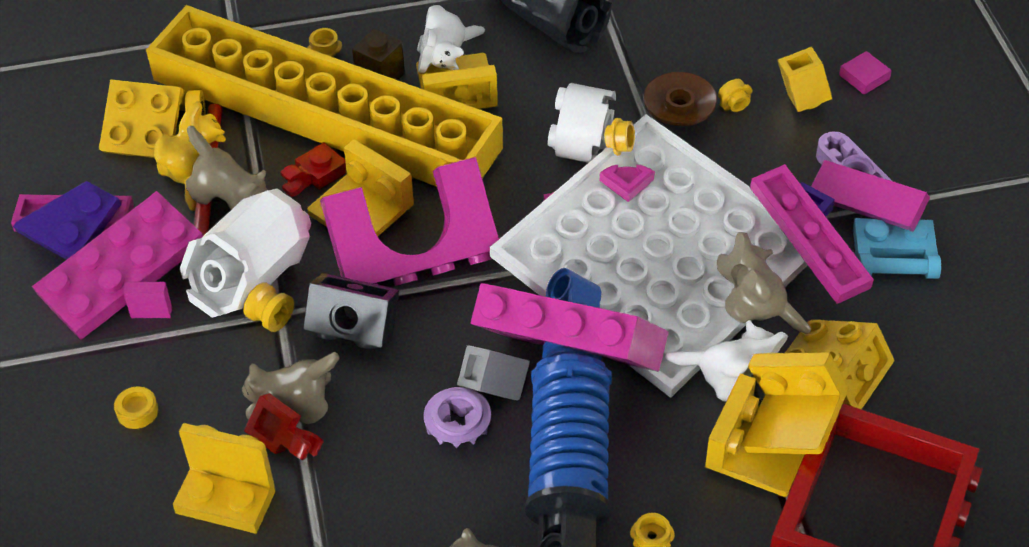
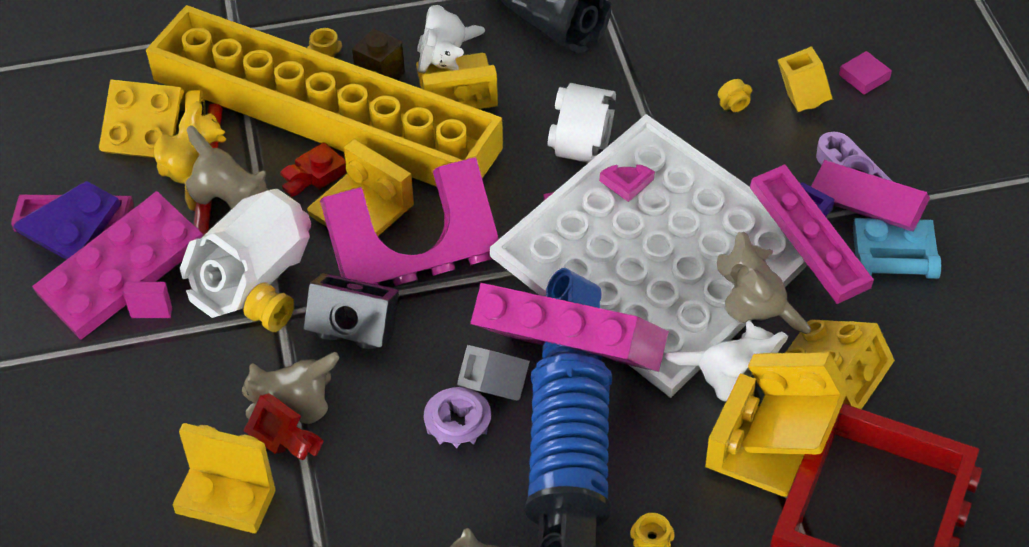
(136, 407): yellow tile -> none
(620, 136): yellow plate -> none
(680, 98): reddish brown dish -> none

